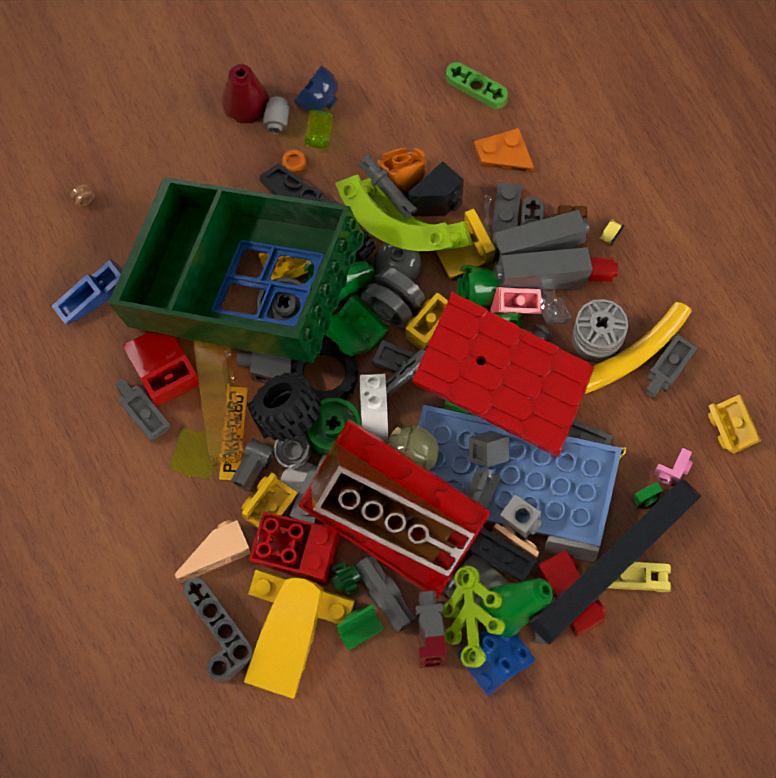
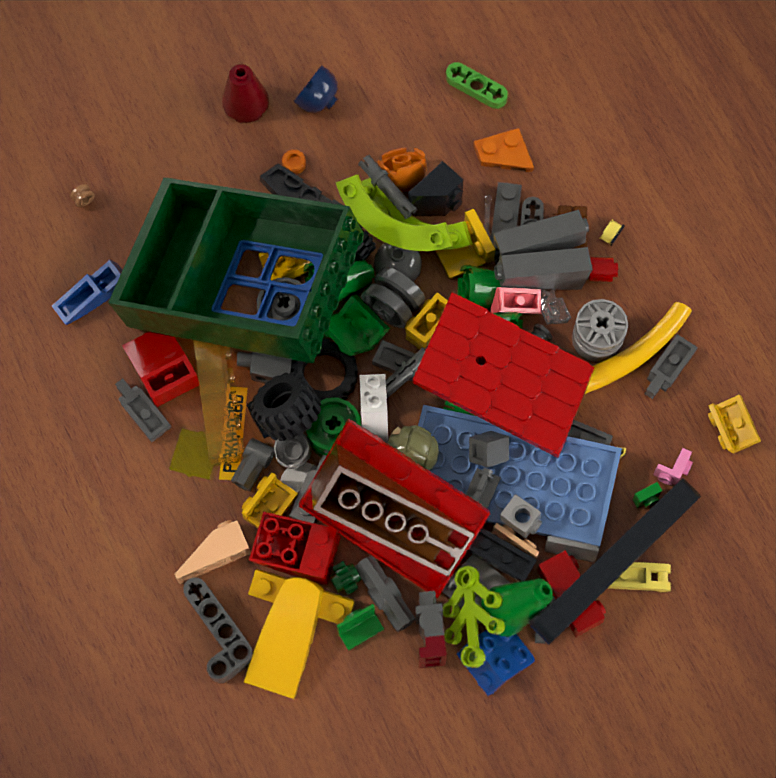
(276, 115): light grey brick -> none
(319, 129): clear neon green bracket -> none

